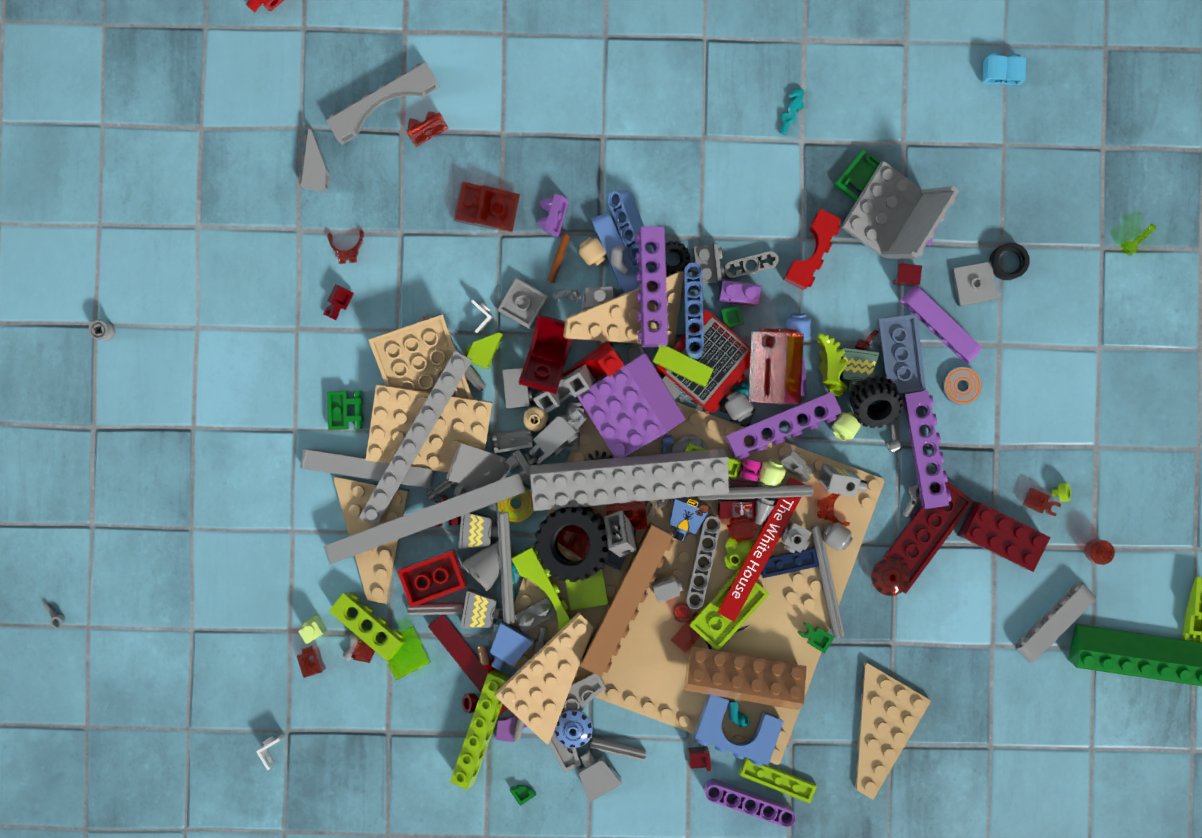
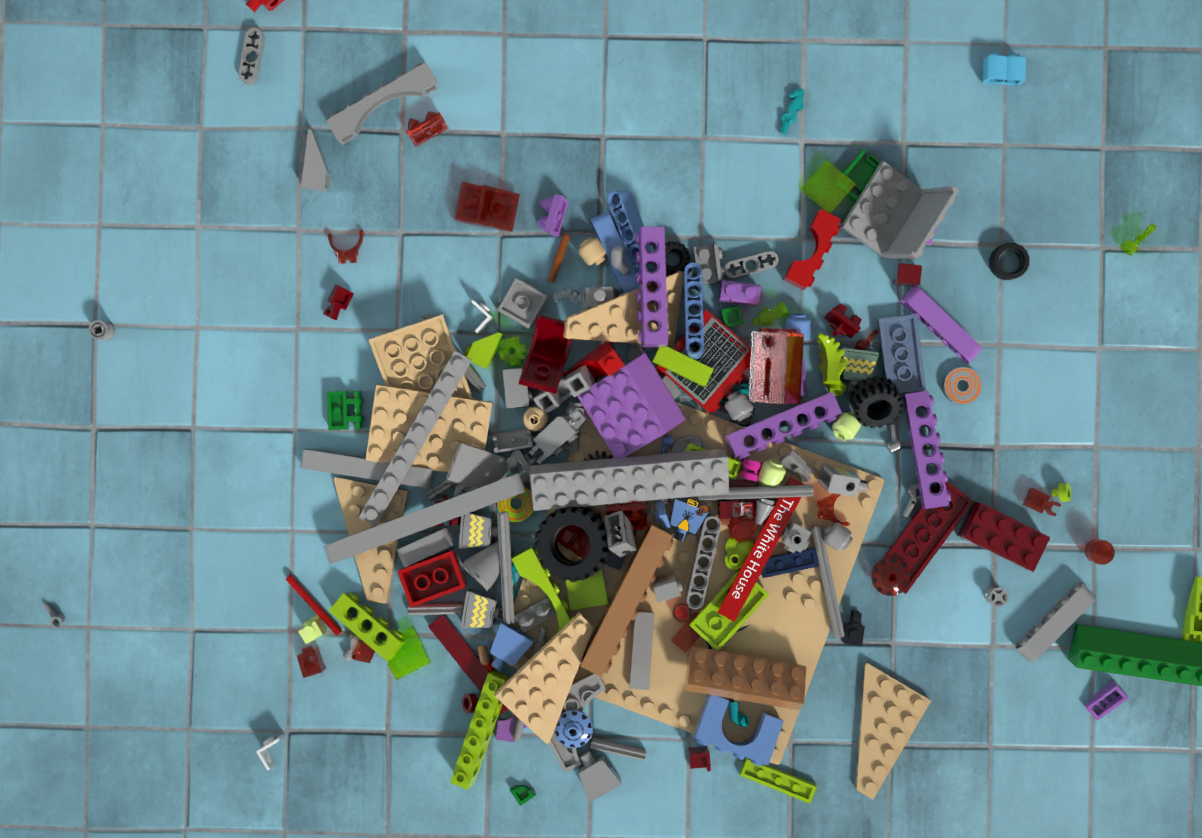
(247, 48): none -> light grey beam
(313, 604): none -> red bar
(425, 547): none -> light grey beam
(509, 344): none -> clear neon green brick
(641, 650): none -> light grey tile
(661, 515): none -> medium blue plate
(756, 809): medium lavender beam -> none
(767, 316): none -> clear neon green piece
(817, 638): green plate -> none
(827, 187): none -> clear neon green slope
(841, 323): none -> dark red hips
(854, 631): none -> black plate
(975, 283): light grey plate -> none
(999, 598): none -> light grey wheel
(1107, 690): none -> medium lavender slope

